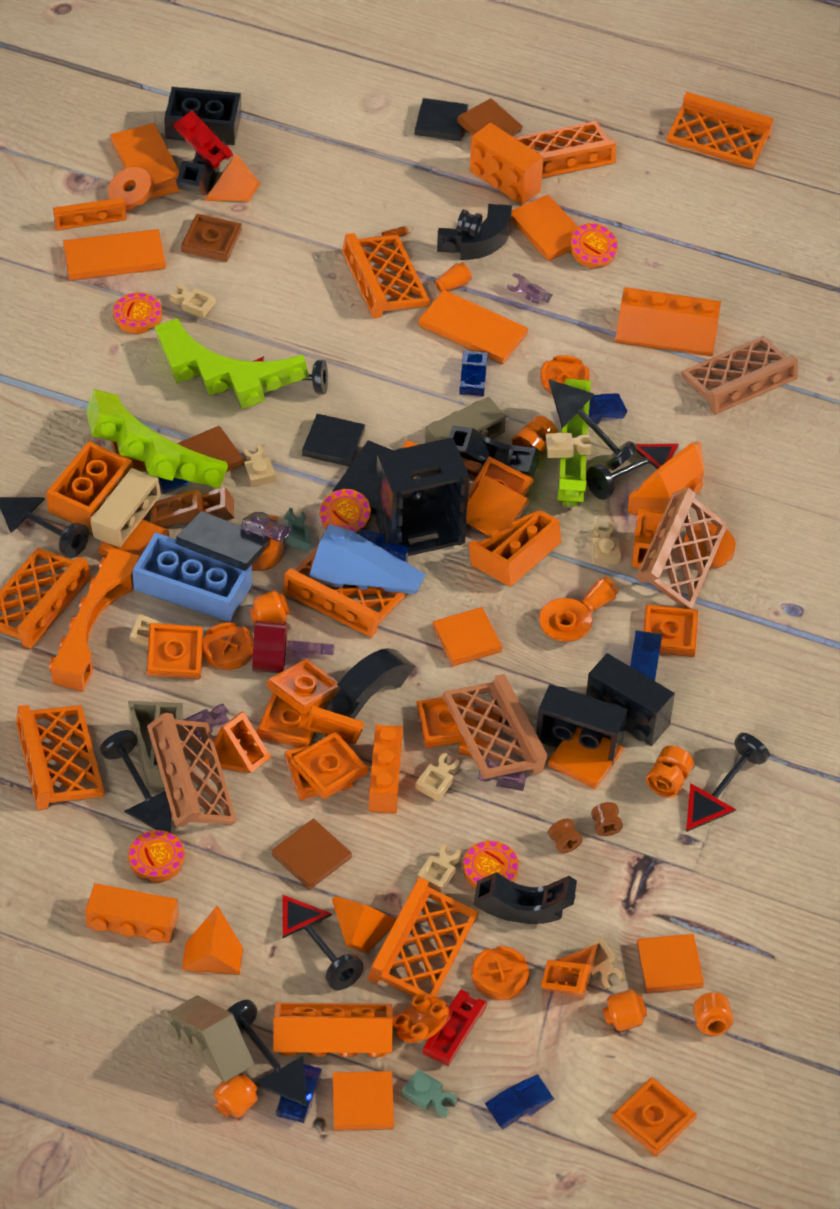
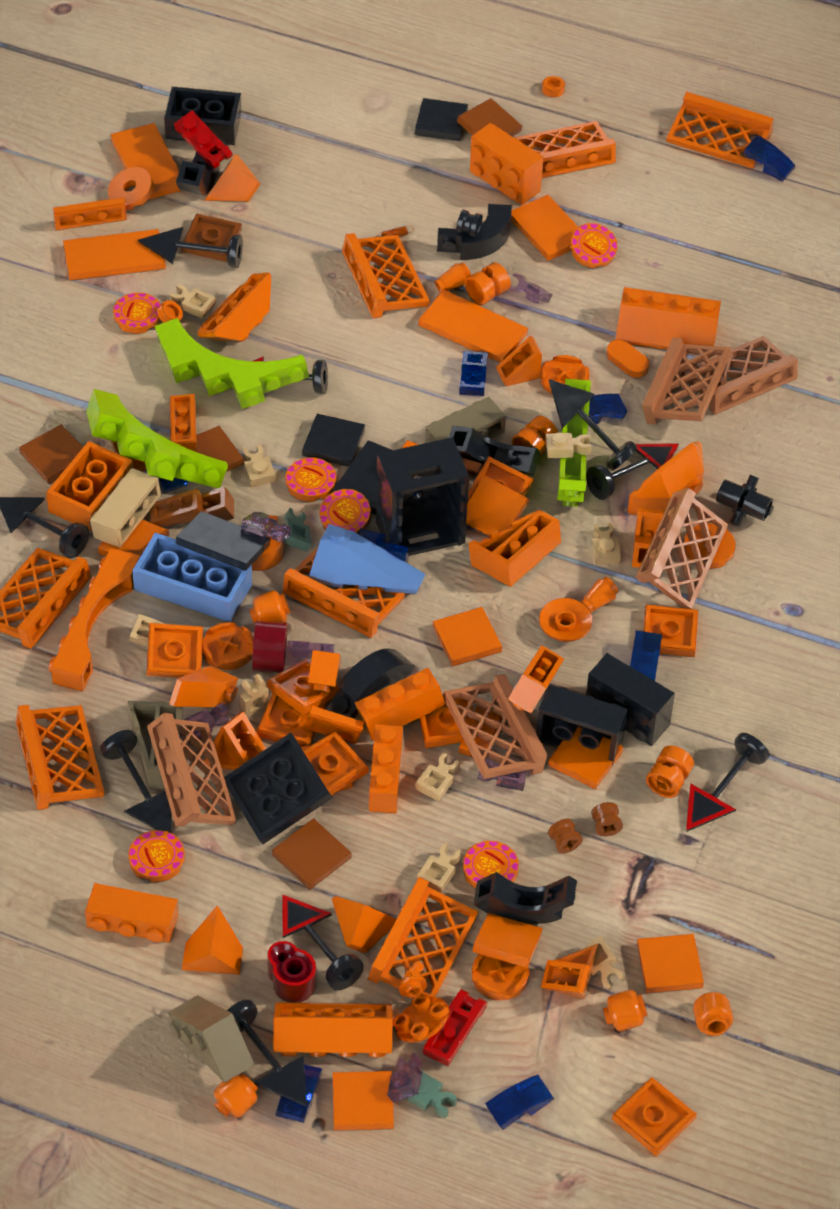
(51, 452): none -> dark orange tile
(168, 242): none -> black piece
(169, 310): none -> orange tile
(183, 420): none -> orange tile
(204, 689): none -> orange slope
(239, 311): none -> orange wedge
(254, 697): none -> tan plate
(277, 788): none -> black plate
(291, 972): none -> dark red piece
(310, 479): none -> orange tile
(324, 670): none -> orange slope
(401, 702): none -> orange brick
(406, 1080): none -> plate
(413, 983): none -> orange plate
(488, 283): none -> orange wheel
(507, 940): none -> orange tile
(521, 364): none -> orange slope
(535, 679): none -> orange brick
(553, 86): none -> orange tile
(627, 358): none -> orange tile
(668, 379): none -> nougat fence
(744, 500): none -> black pin
(774, 160): none -> clear blue slope

